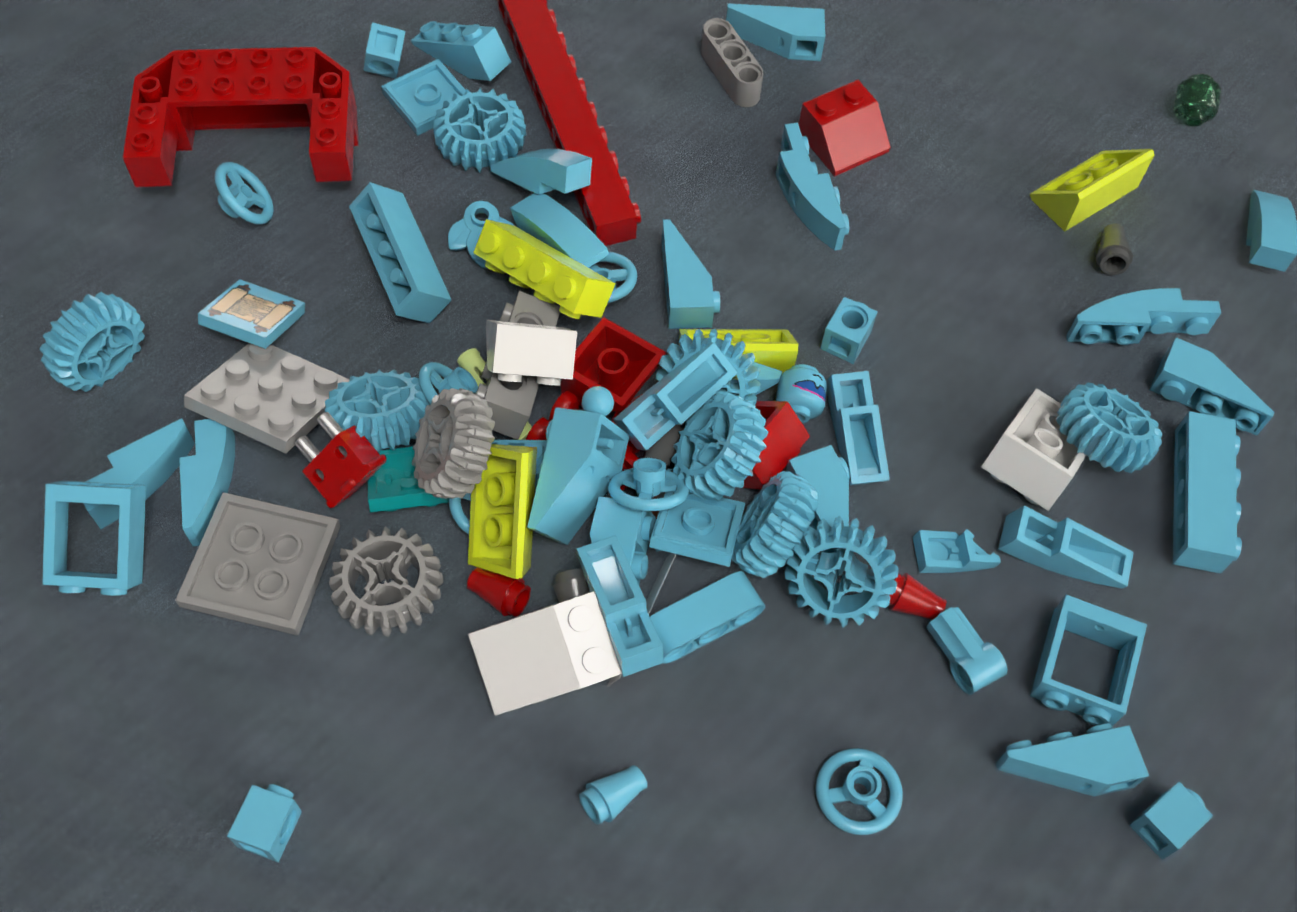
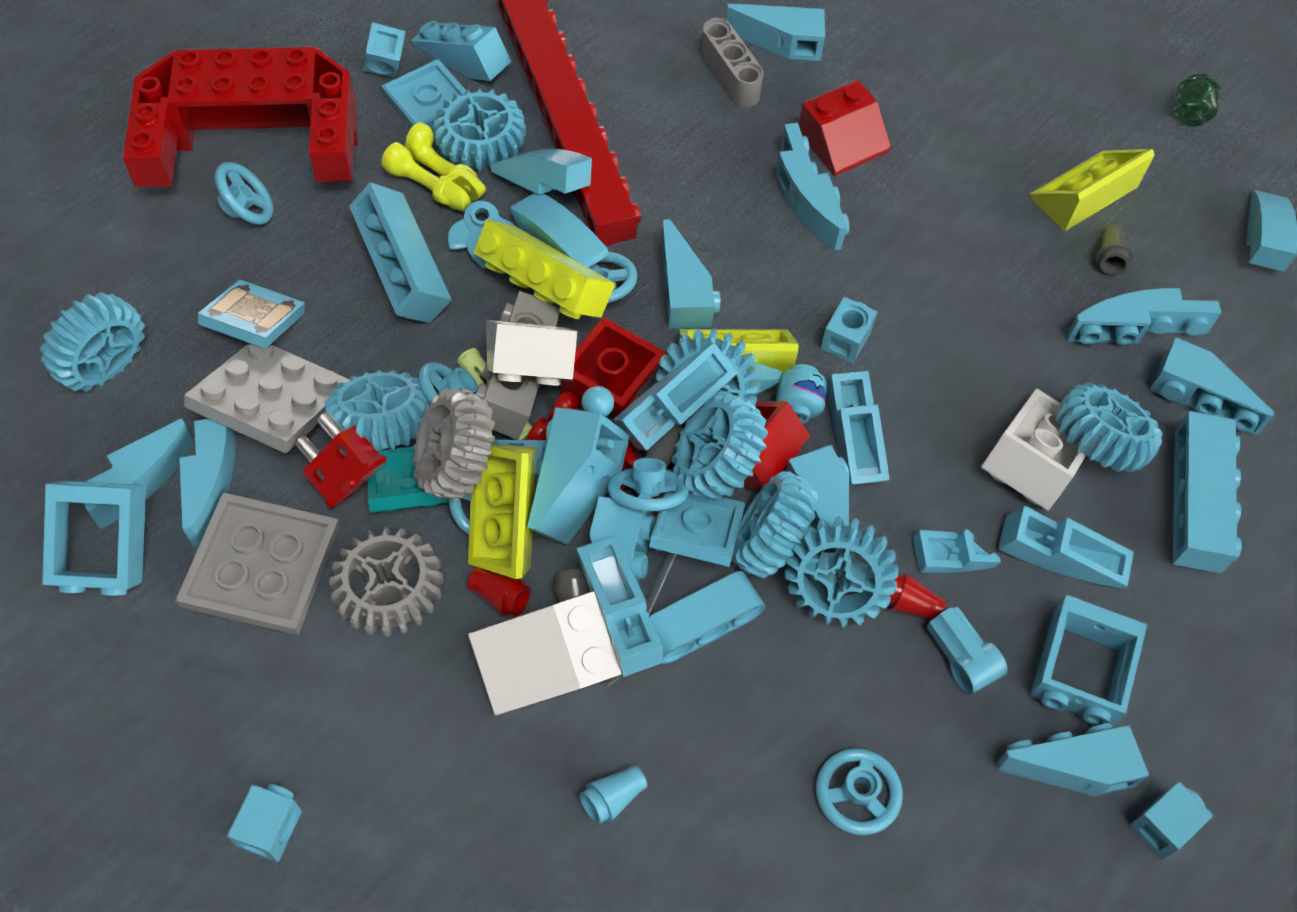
(457, 182): none -> neon yellow piece

